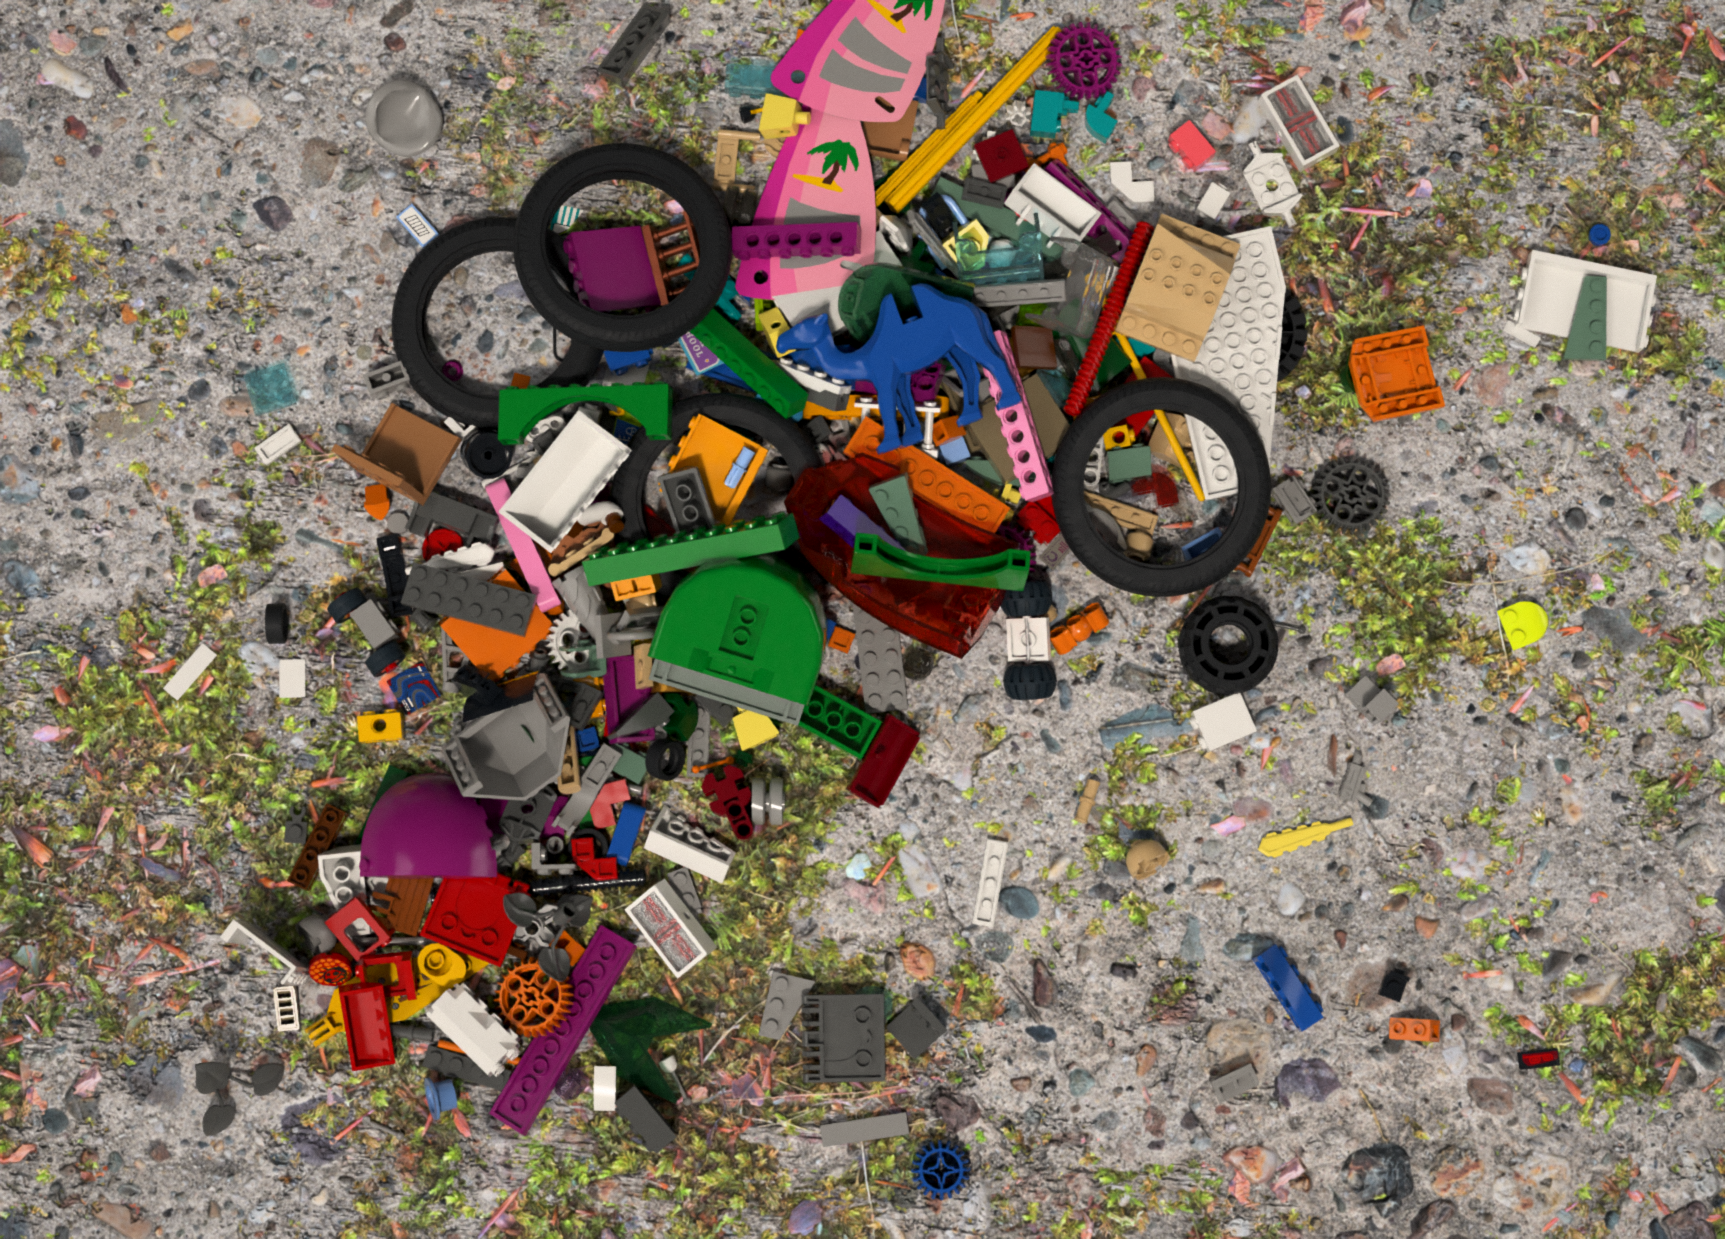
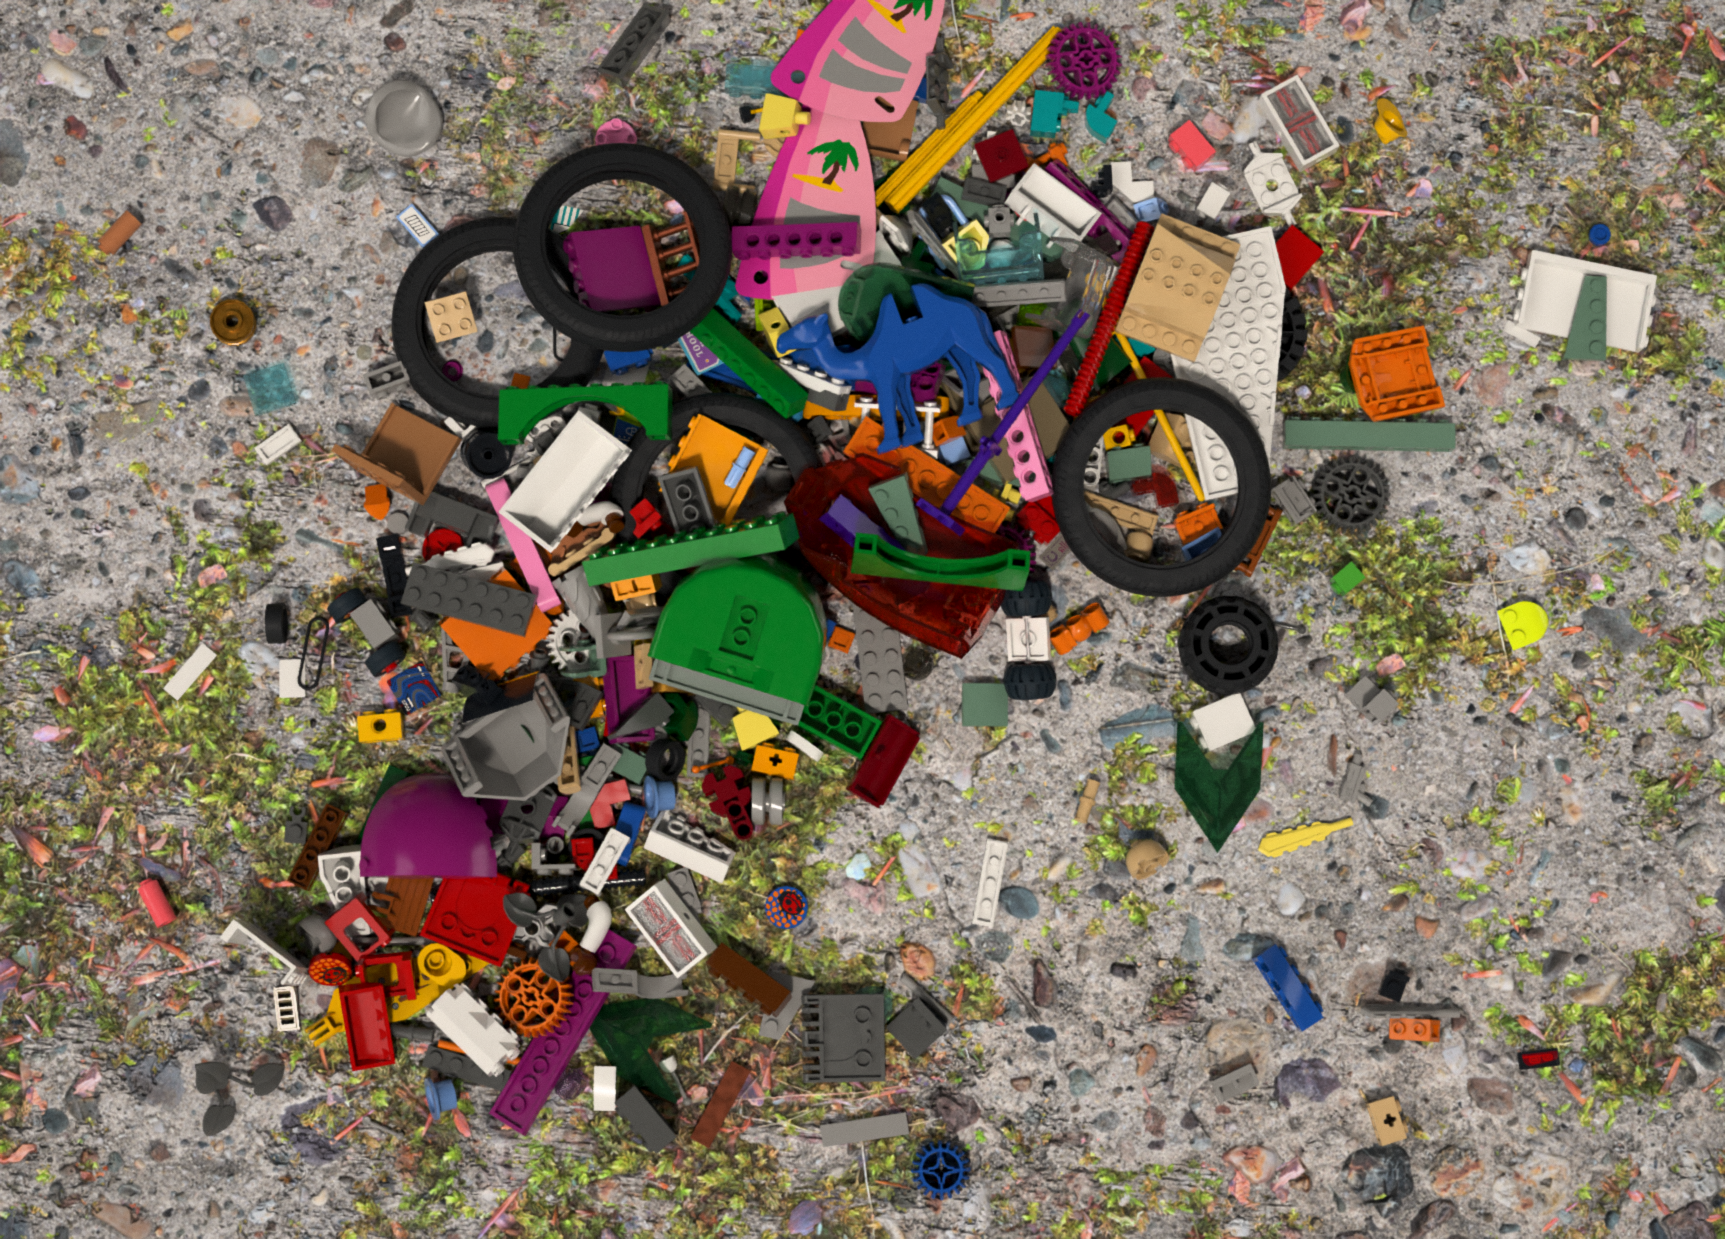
(118, 233): none -> nougat brick
(156, 902): none -> coral brick
(223, 313): none -> pearl gold wheel
(304, 652): none -> black piece
(451, 316): none -> tan hinge
(599, 924): none -> piece
(604, 861): none -> white container
(615, 132): none -> bright pink dish
(633, 983): none -> light grey piece
(646, 518): none -> red brick
(658, 796): none -> medium blue piece
(688, 383): none -> light grey hinge
(720, 1104): none -> copper tile
(748, 980): none -> reddish brown brick
(784, 770): none -> light orange brick
(786, 907): none -> tile
(804, 746): none -> white beam
(933, 1004): none -> light grey bar
(984, 705): none -> sand green slope
(989, 446): none -> dark purple piece
(1000, 228): none -> light grey brick
(1105, 179): none -> black bracket
(1150, 209): none -> light blue bracket
(1197, 523): none -> orange bracket
(1217, 795): none -> clear green windscreen
(1296, 256): none -> red brick
(1346, 579): none -> bright green brick
(1369, 436): none -> sand green brick
(1377, 1112): none -> tan brick
(1389, 122): none -> yellow piece
(1409, 1012): none -> light grey sword

